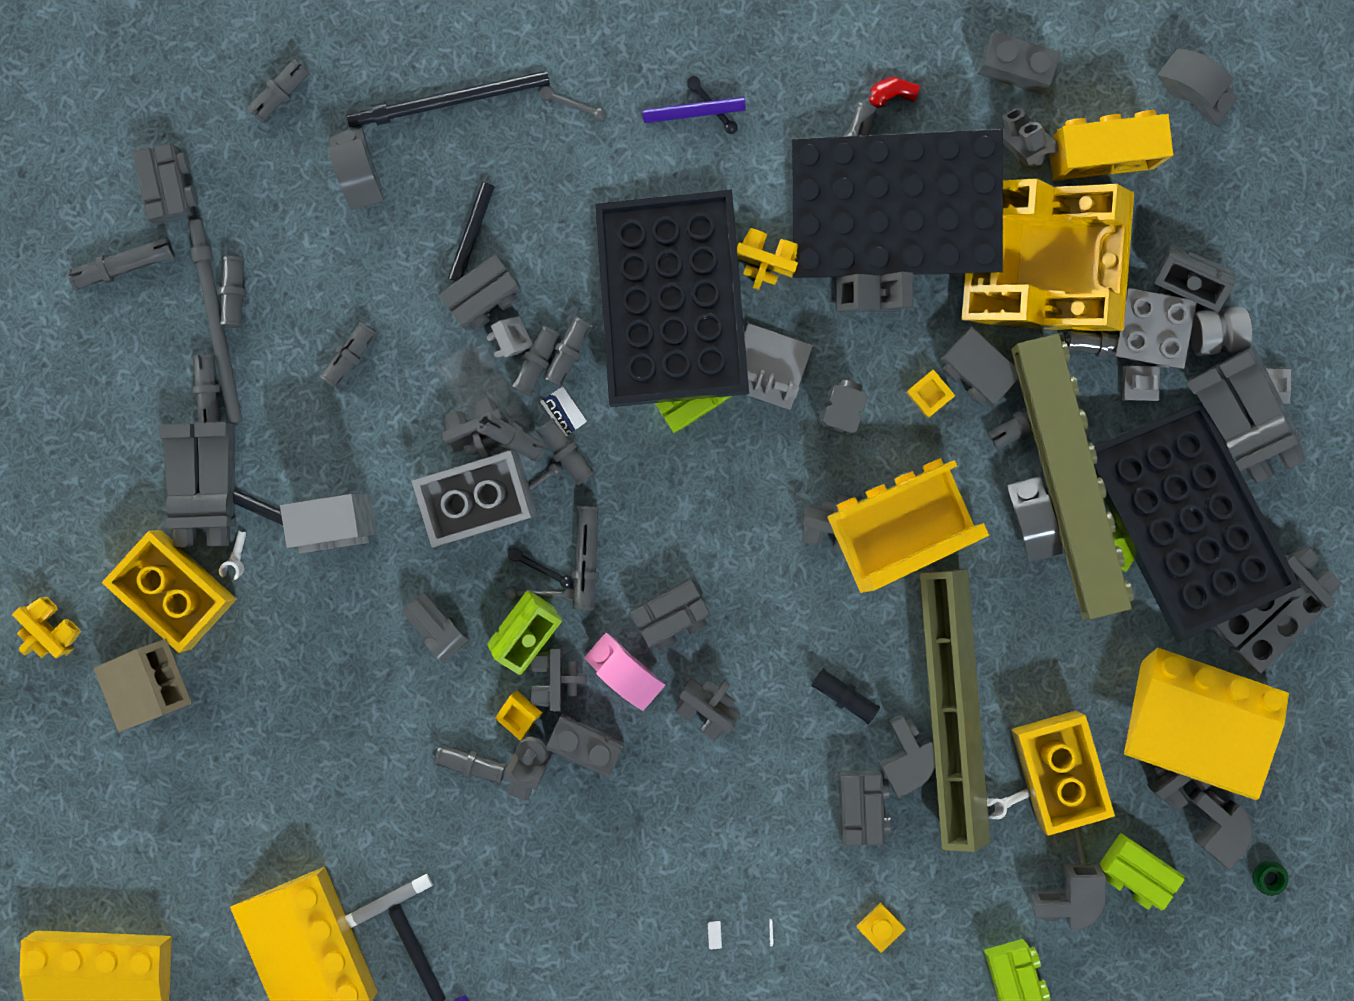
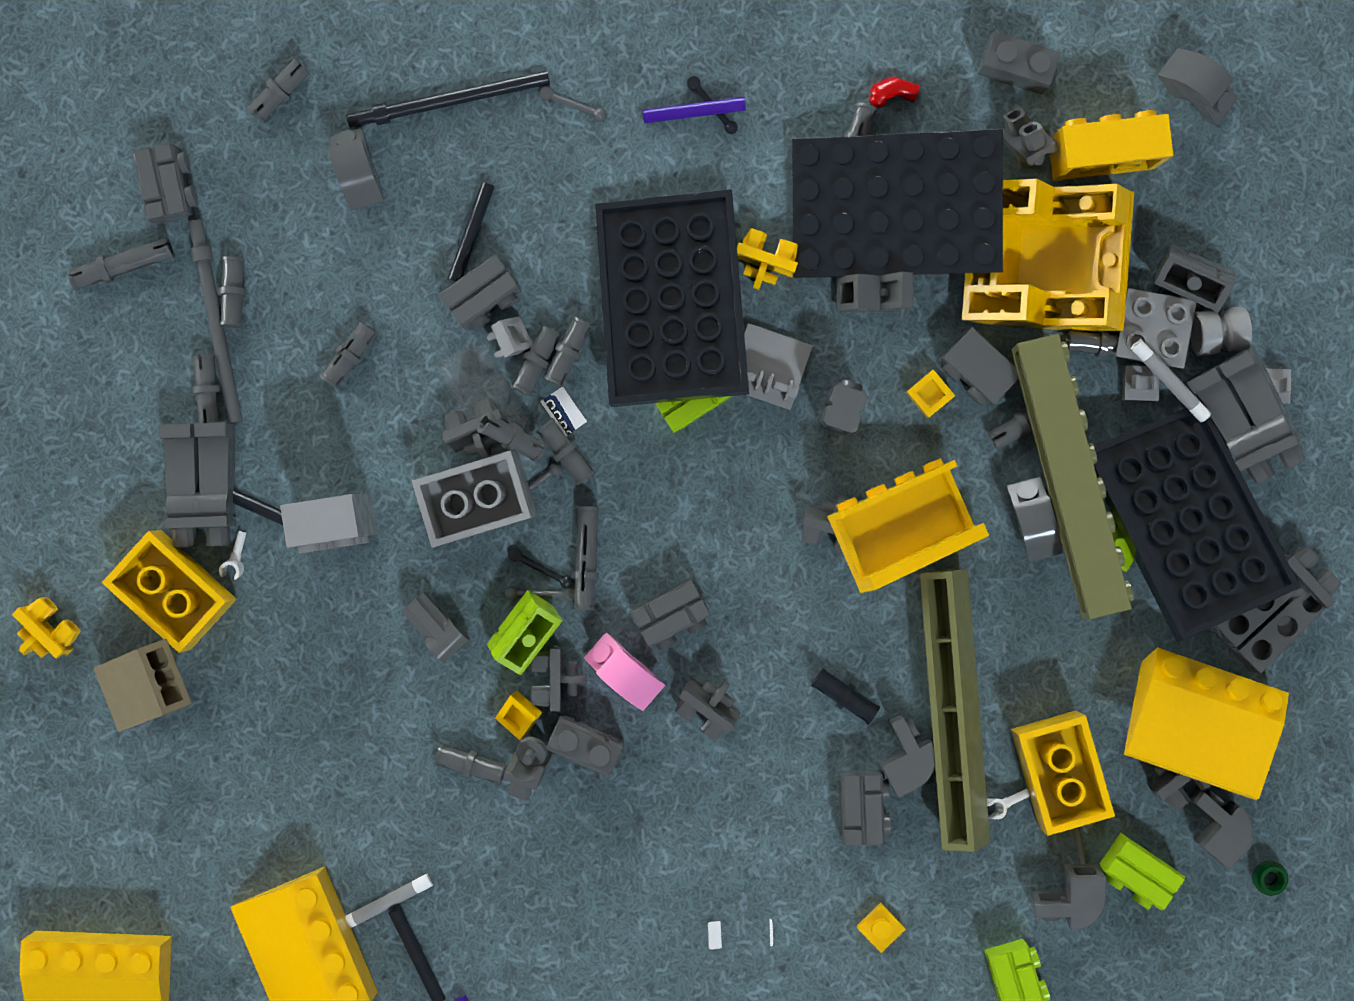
(1170, 380): none -> light grey bar

